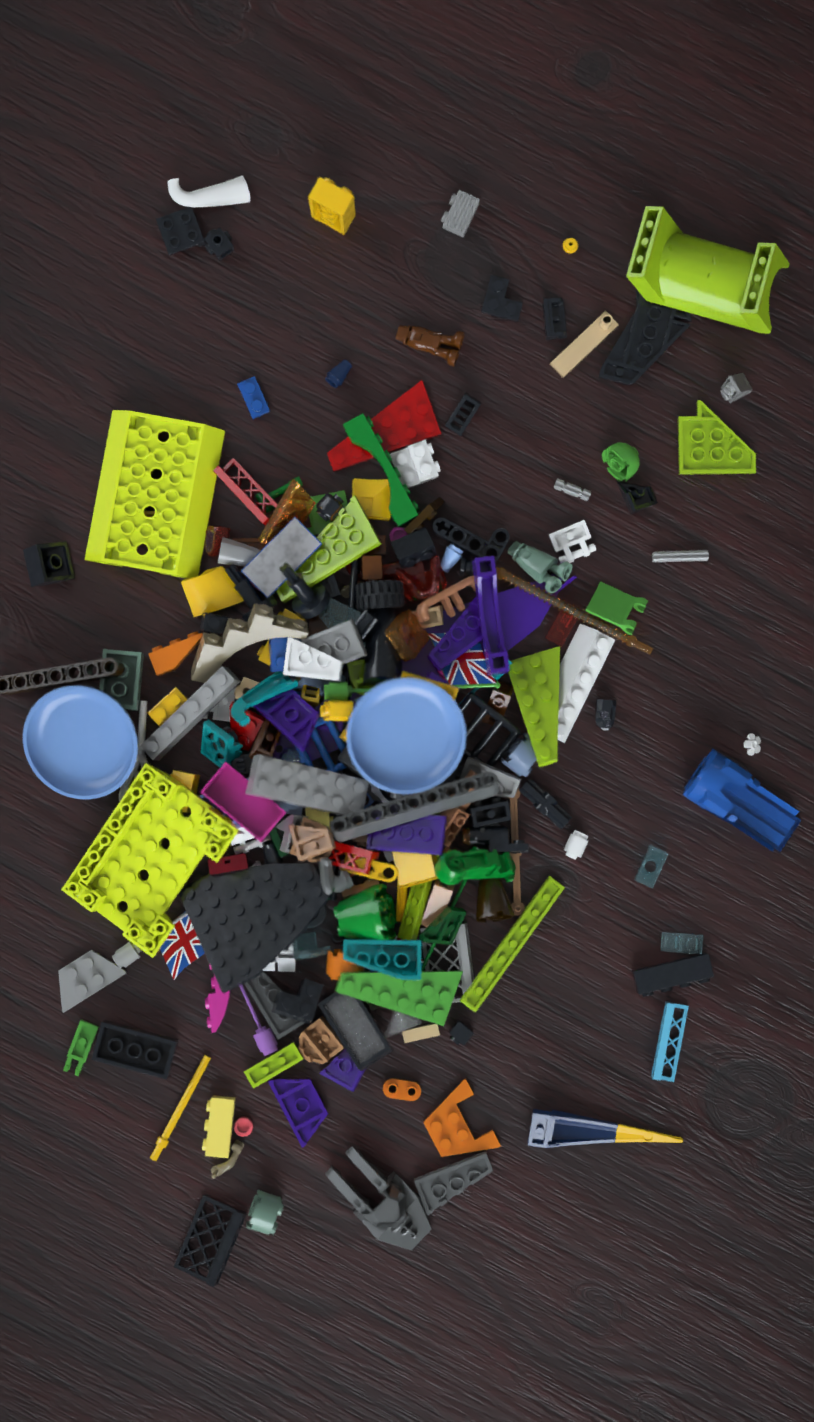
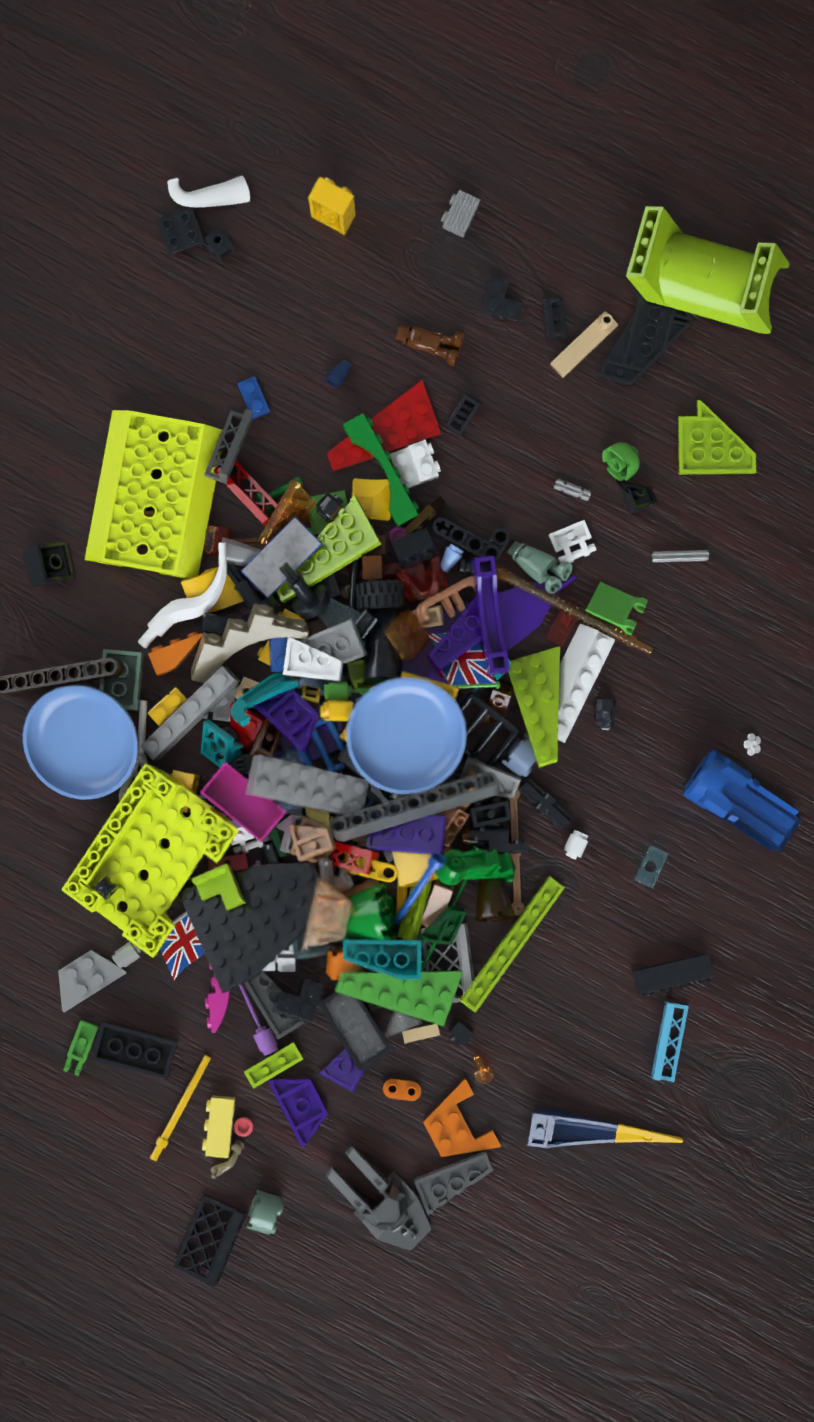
(106, 888): none -> black wheel
(187, 608): none -> white animal
(220, 881): none -> lime panel
(235, 446): none -> dark grey fence
(319, 1042): medium nougat slope -> none
(327, 916): none -> clear orange wing
(435, 862): none -> blue piece
(484, 1074): none -> clear orange plate
(570, 249): yellow piece -> none
(681, 942): clear light blue slope -> none
(735, 387): light grey slope -> none

